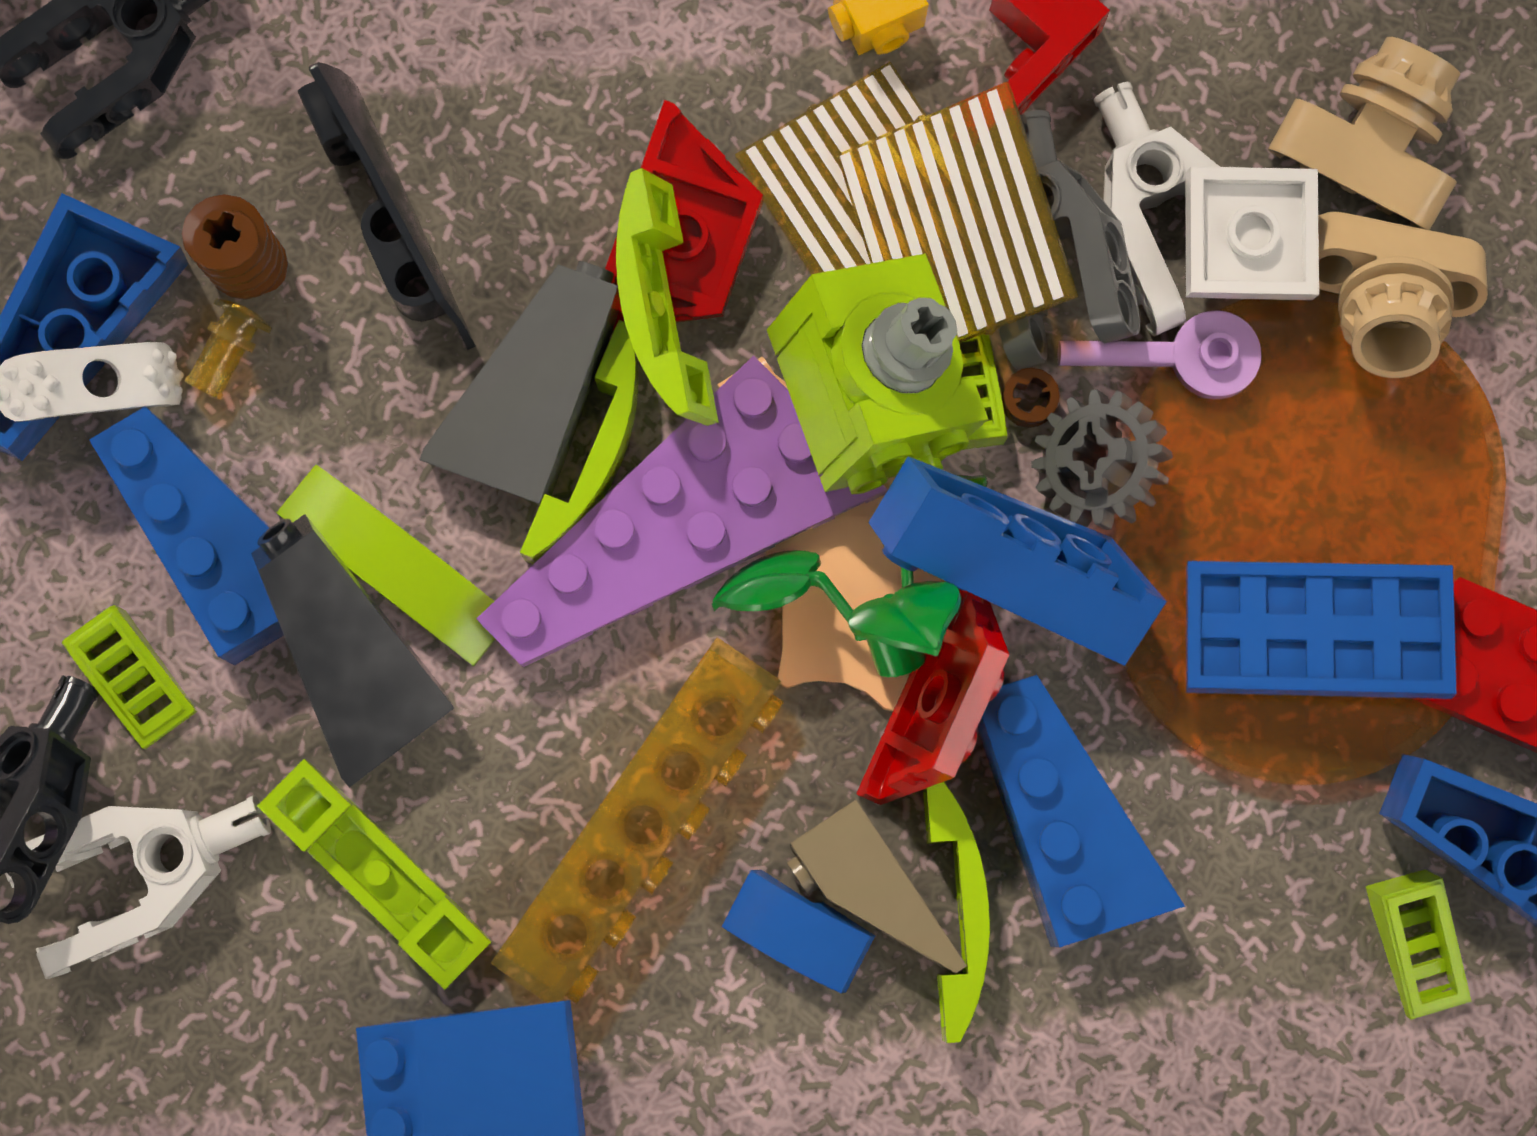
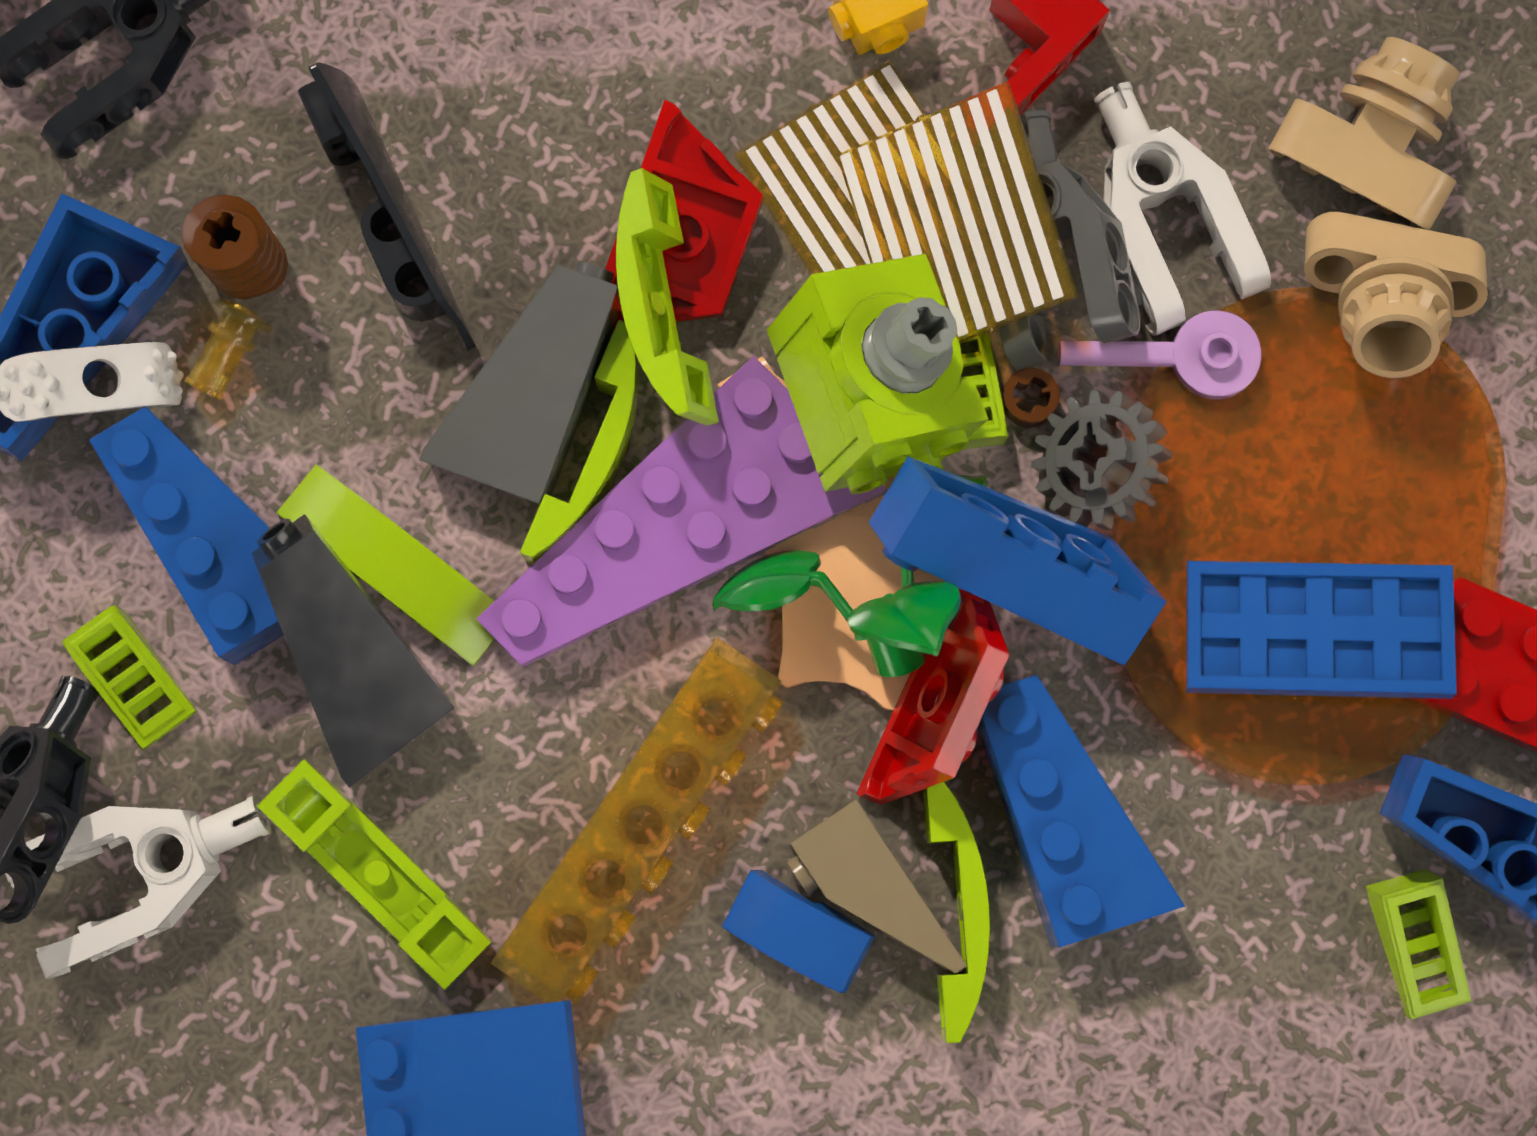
(1252, 233): white plate -> none

